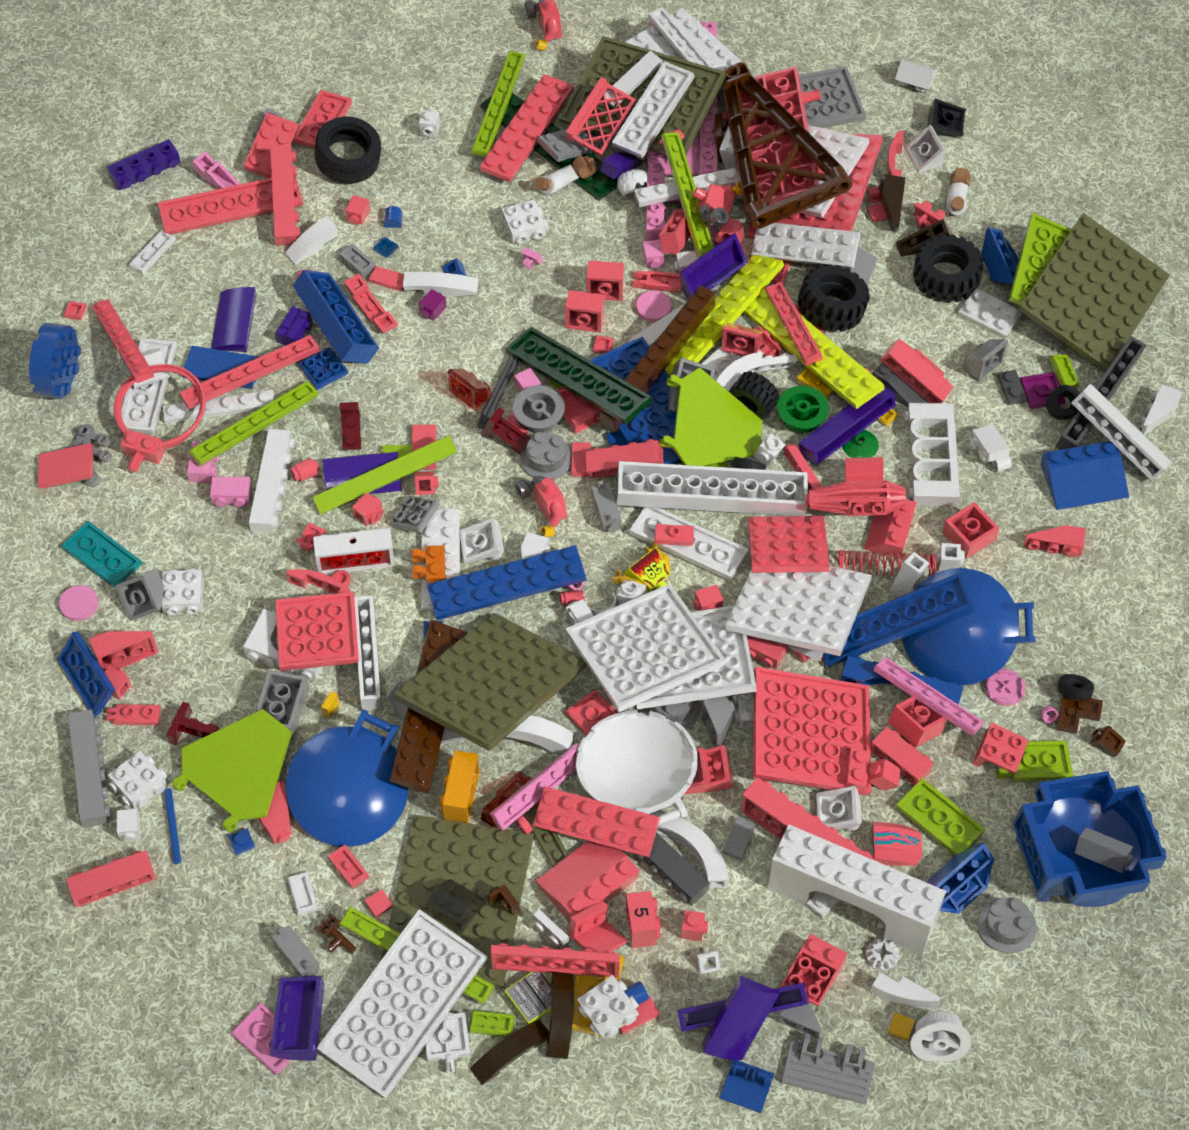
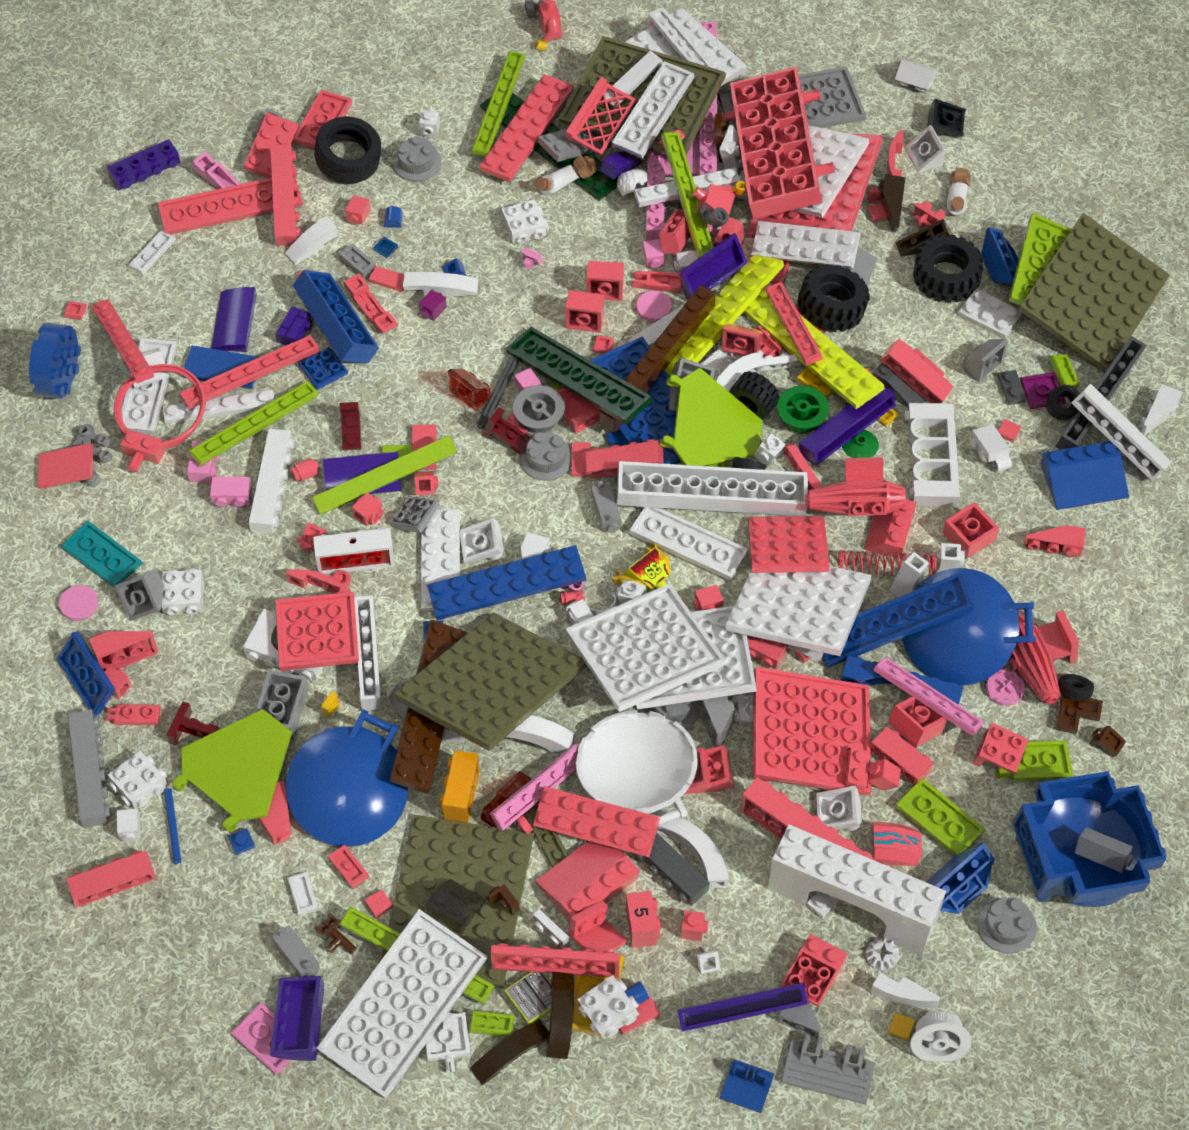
(416, 159): none -> light grey piece
(435, 563): orange plate -> none
(547, 497): coral torso -> none
(589, 711): coral tile -> none
(674, 535): coral plate -> none
(739, 838): light grey tile -> none
(740, 1019): dark purple slope -> none
(759, 213): reddish brown piece -> none
(1009, 430): none -> coral tile
(1036, 659): none -> coral piece
(1049, 719): bright pink hinge -> none

